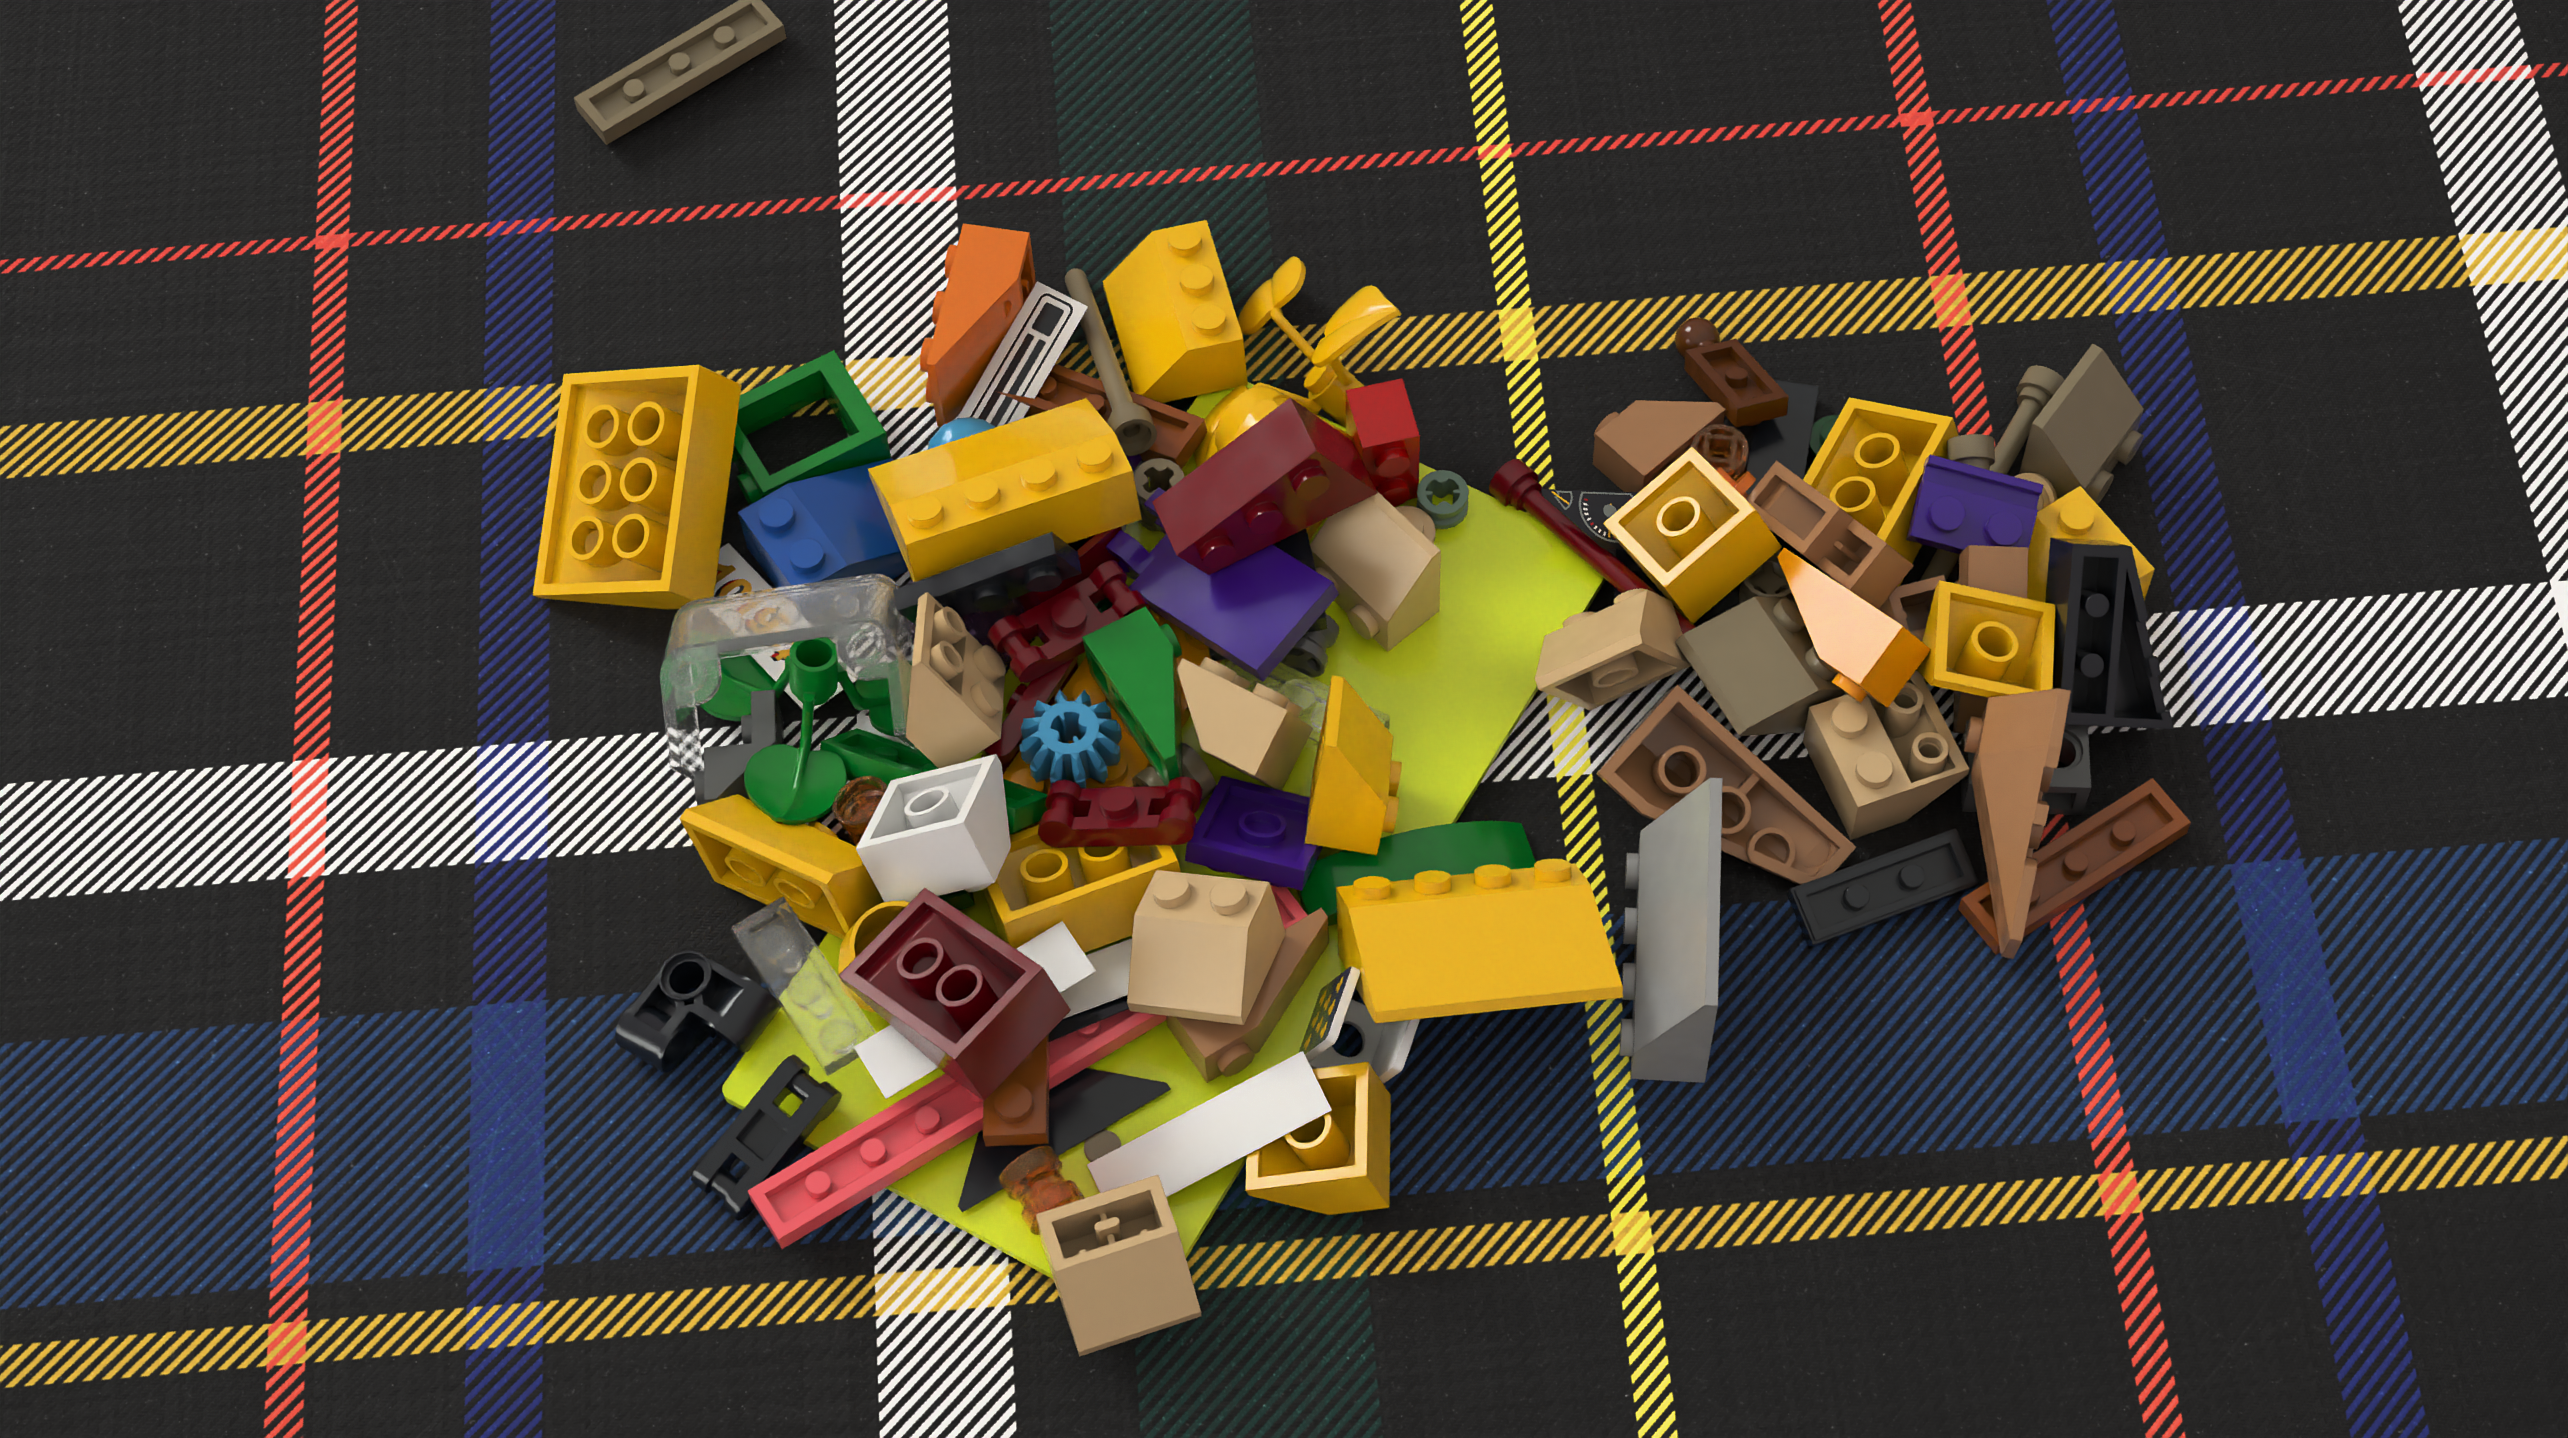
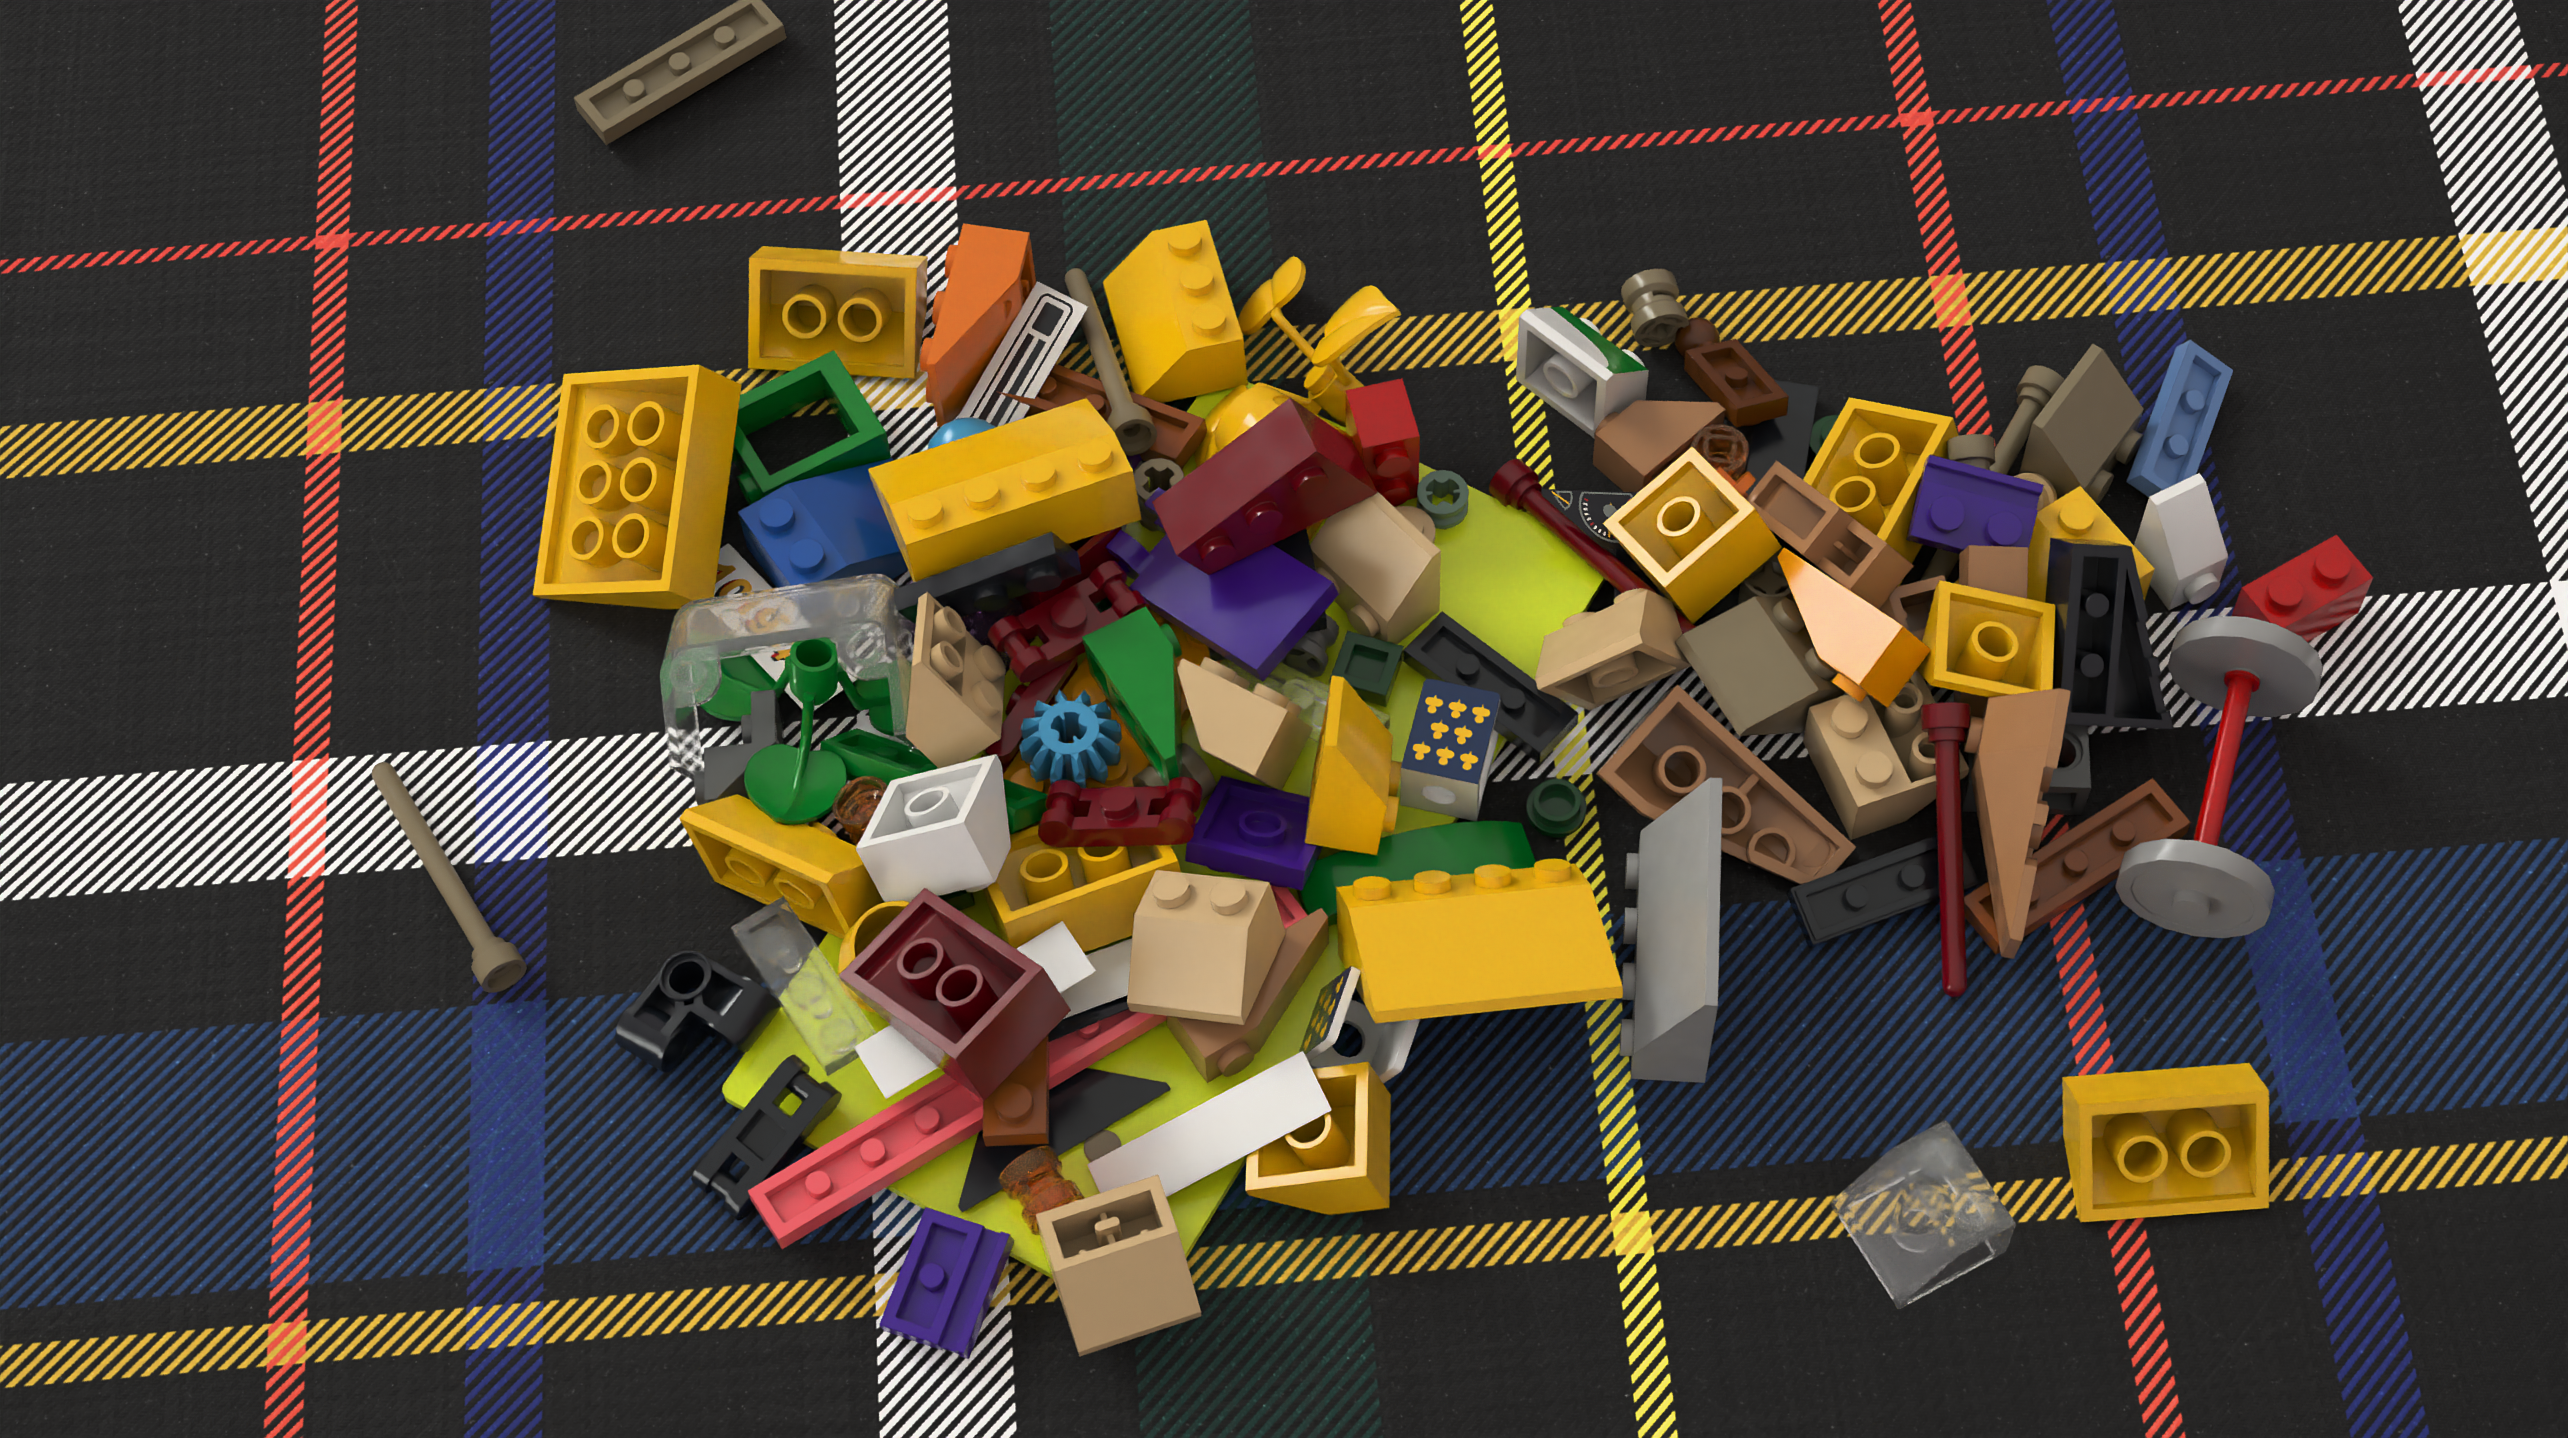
(495, 962): none -> dark tan piece
(840, 301): none -> yellow slope
(946, 1283): none -> dark purple plate
(1369, 666): none -> dark green plate
(1450, 749): none -> piece
(1525, 715): none -> black plate
(1556, 808): none -> dark green plate
(1576, 367): none -> white slope
(1656, 313): none -> dark tan wheel
(1924, 1215): none -> clear slope
(1946, 729): none -> dark red piece
(2167, 1141): none -> yellow slope
(2180, 420): none -> medium blue plate
(2182, 543): none -> white slope
(2244, 672): none -> light grey piece
(2308, 591): none -> red brick

